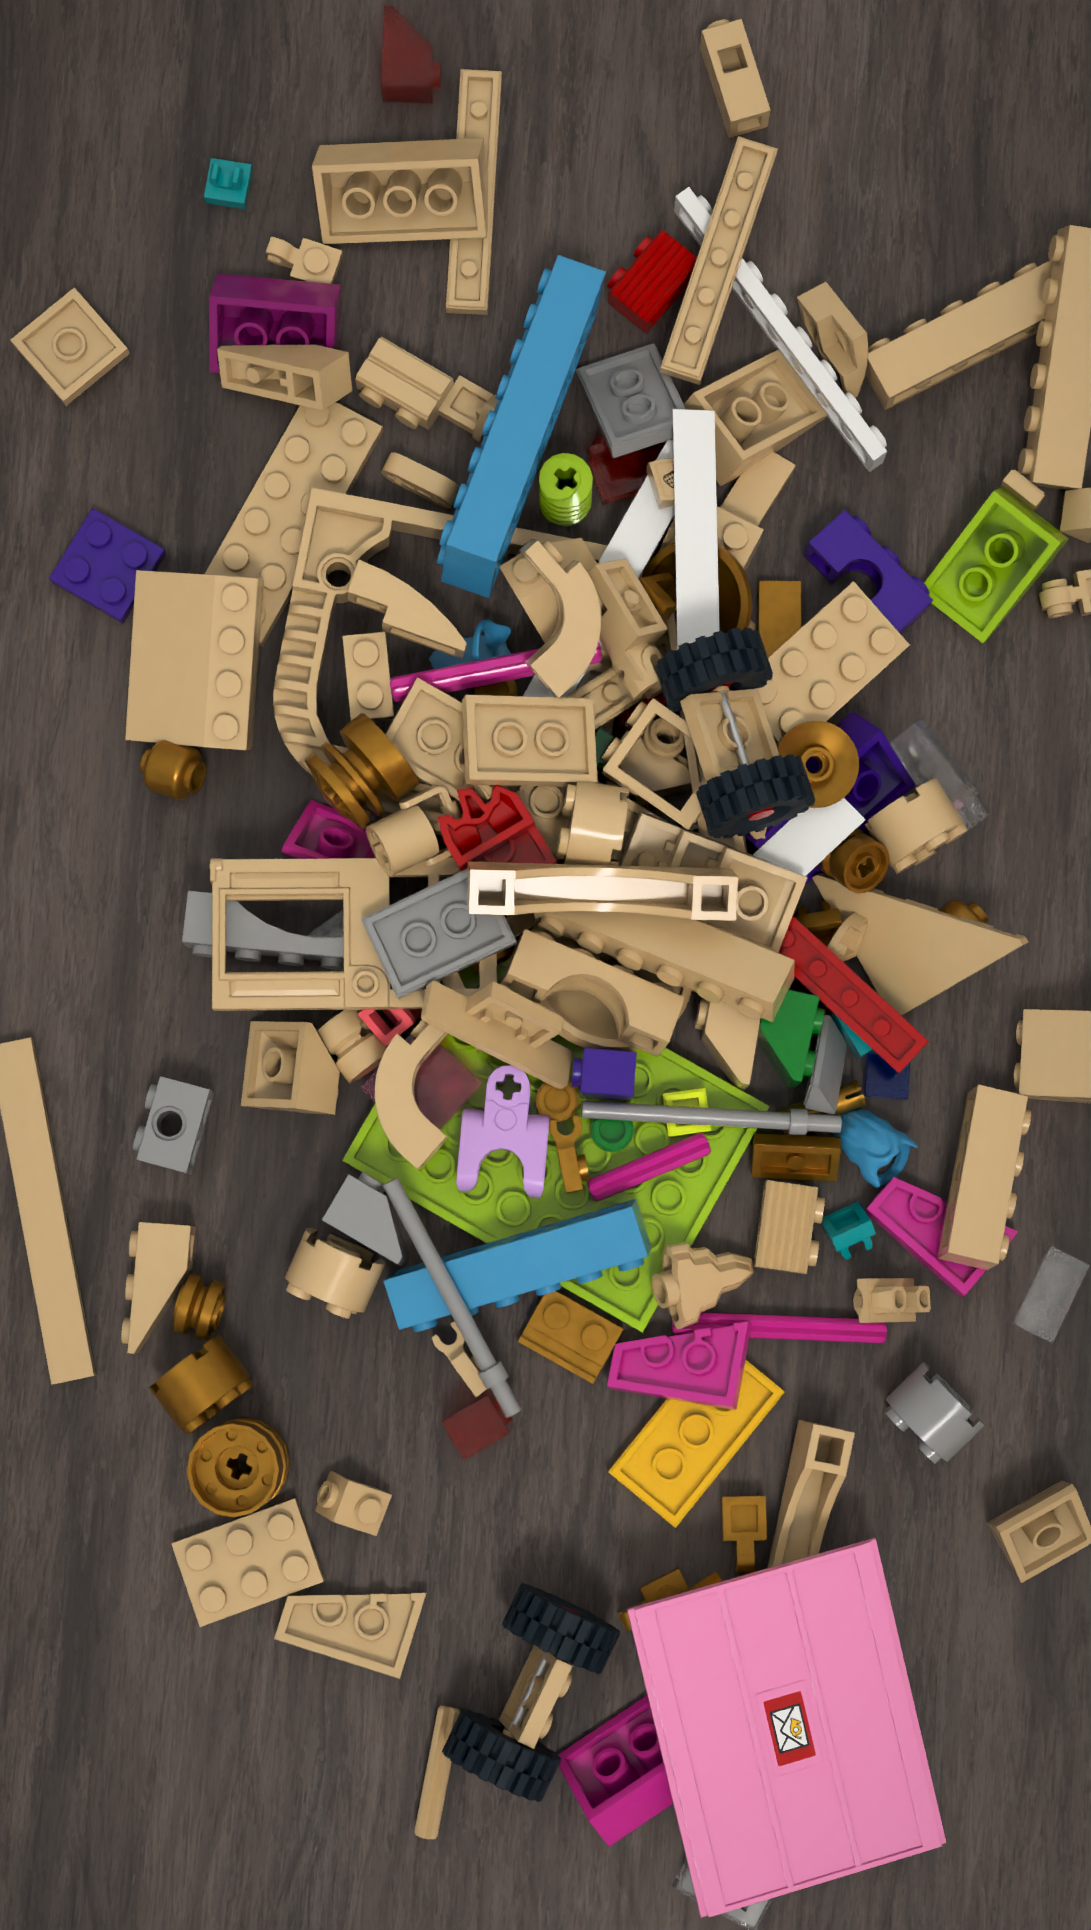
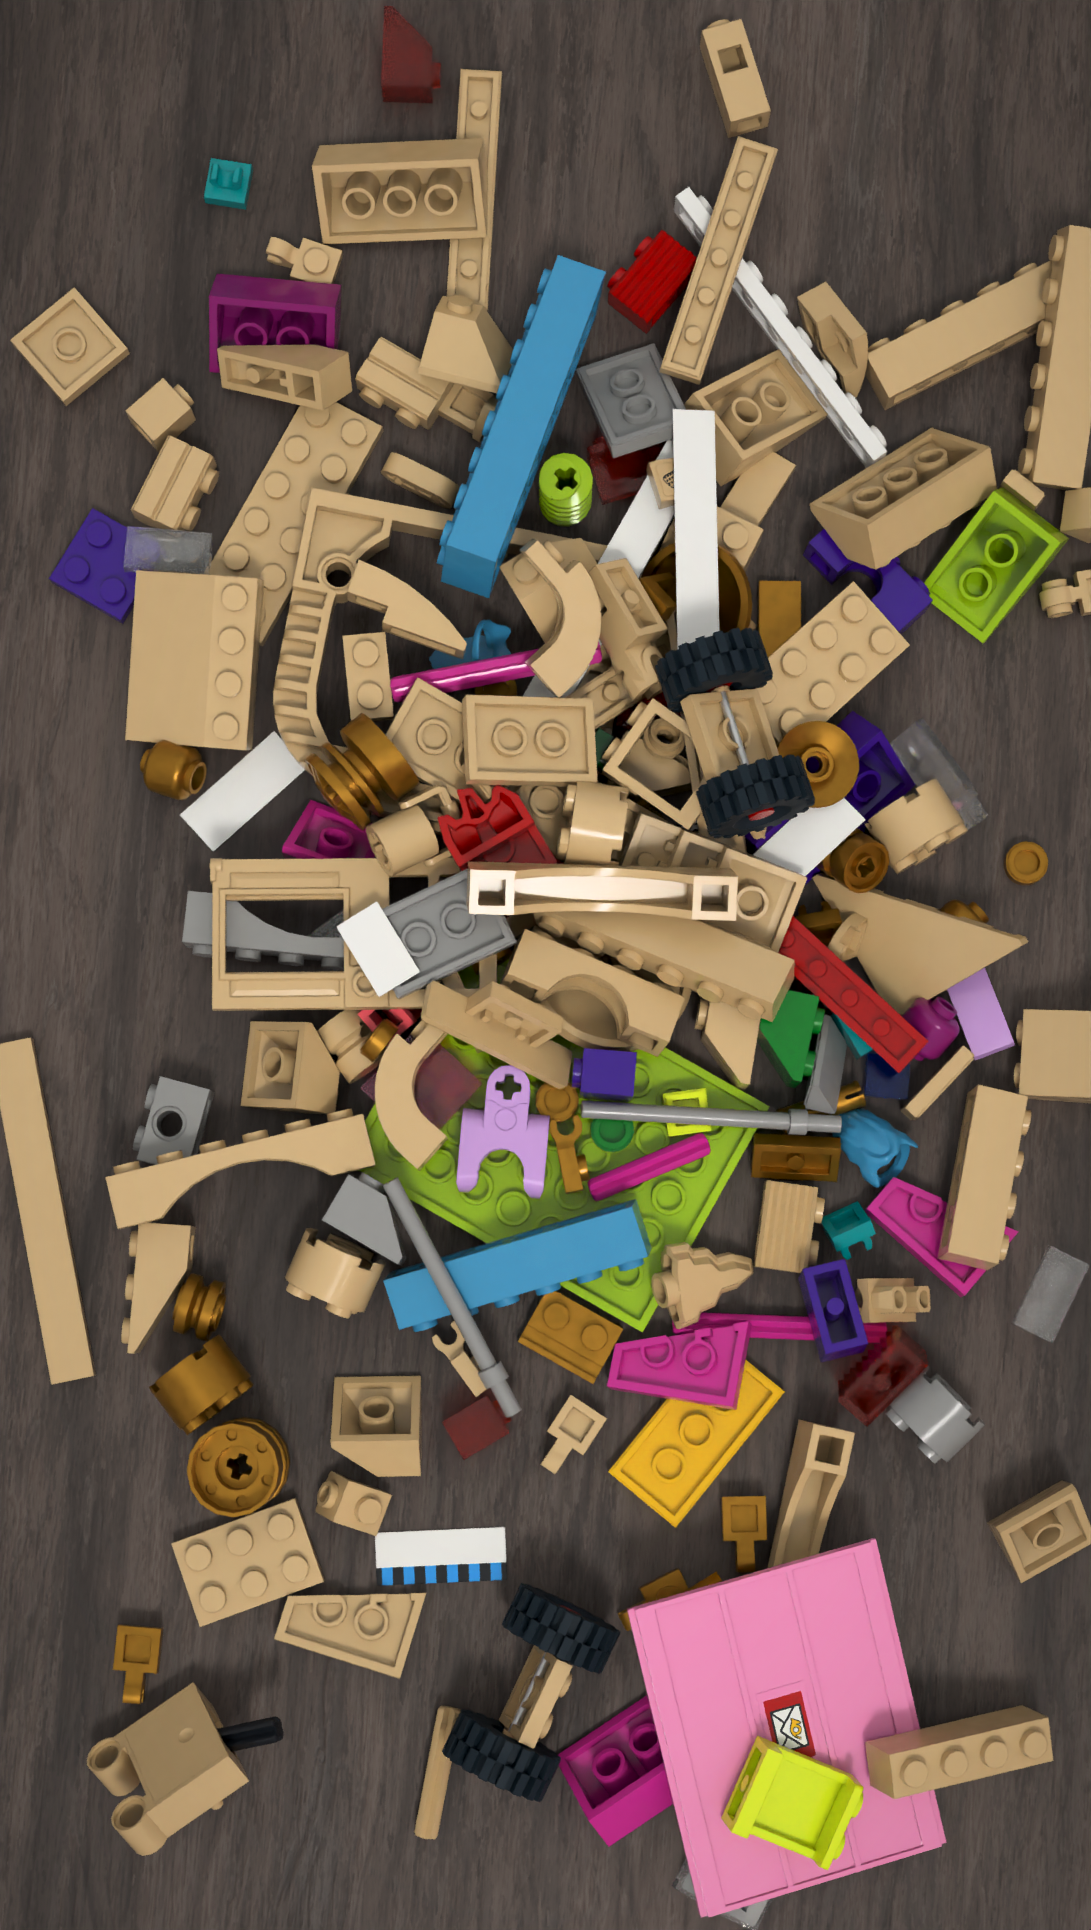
(137, 1654): none -> pearl gold plate
(151, 1191): none -> tan arch
(162, 413): none -> tan brick
(167, 550): none -> clear plate
(175, 486): none -> tan brick
(182, 1763): none -> tan piece
(242, 791): none -> white sticker
(378, 949): none -> white sticker
(378, 1039): none -> pearl gold tile
(379, 1423): none -> tan slope
(441, 1556): none -> white sticker
(465, 346): none -> tan slope
(574, 1429): none -> tan plate
(793, 1802): none -> neon yellow panel
(833, 1310): none -> dark purple brick
(881, 1375): none -> clear red brick
(906, 496): none -> tan slope
(935, 1022): none -> magenta head
(937, 1083): none -> tan tile
(959, 1751): none -> tan brick
(980, 1015): none -> lavender slope
(1025, 863): none -> pearl gold tile

